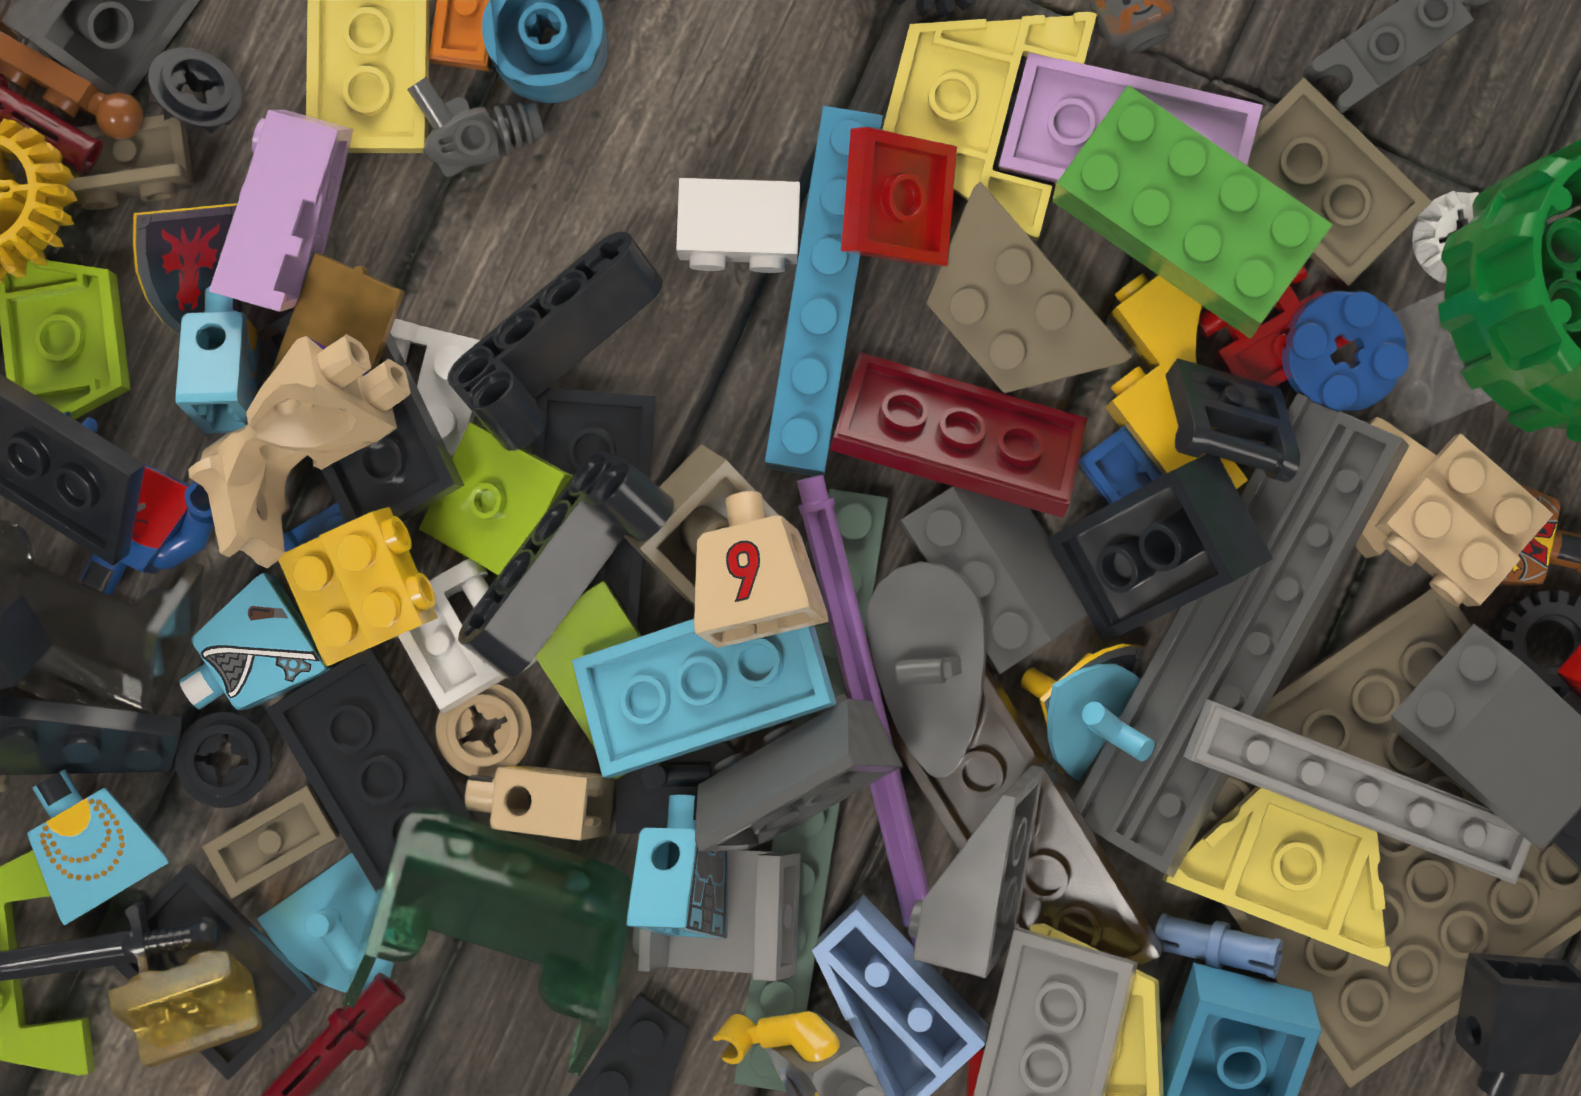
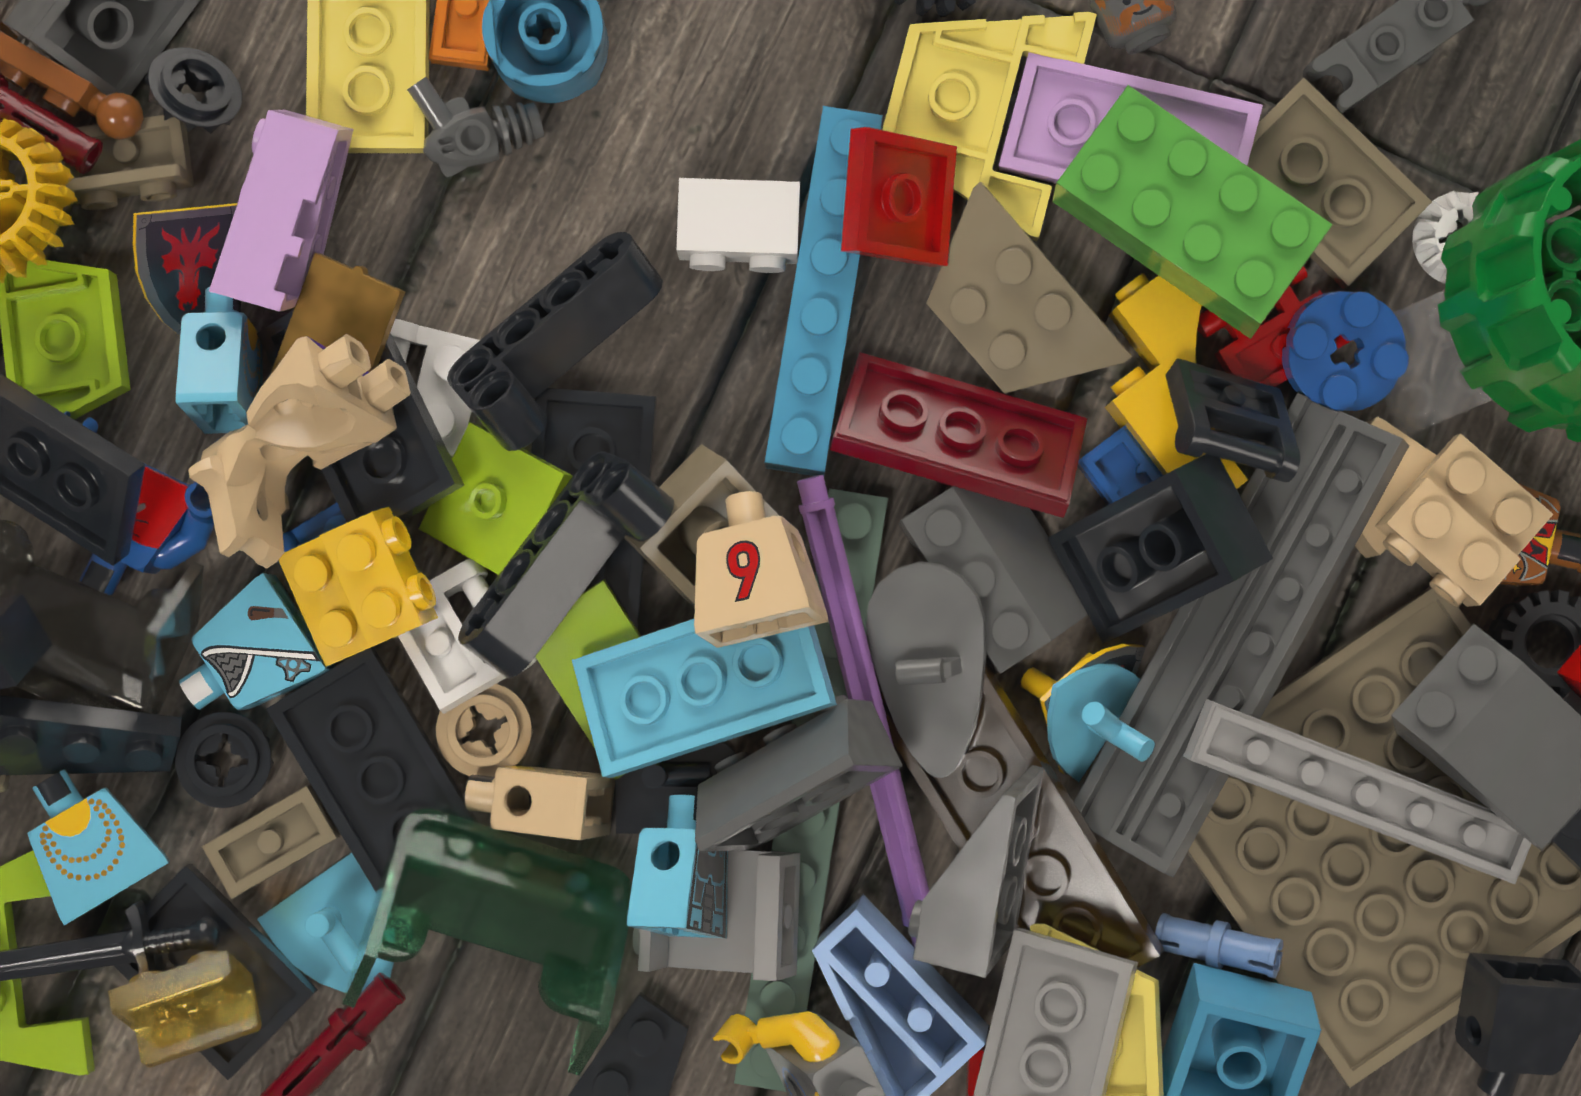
(1294, 871): light yellow wing -> none

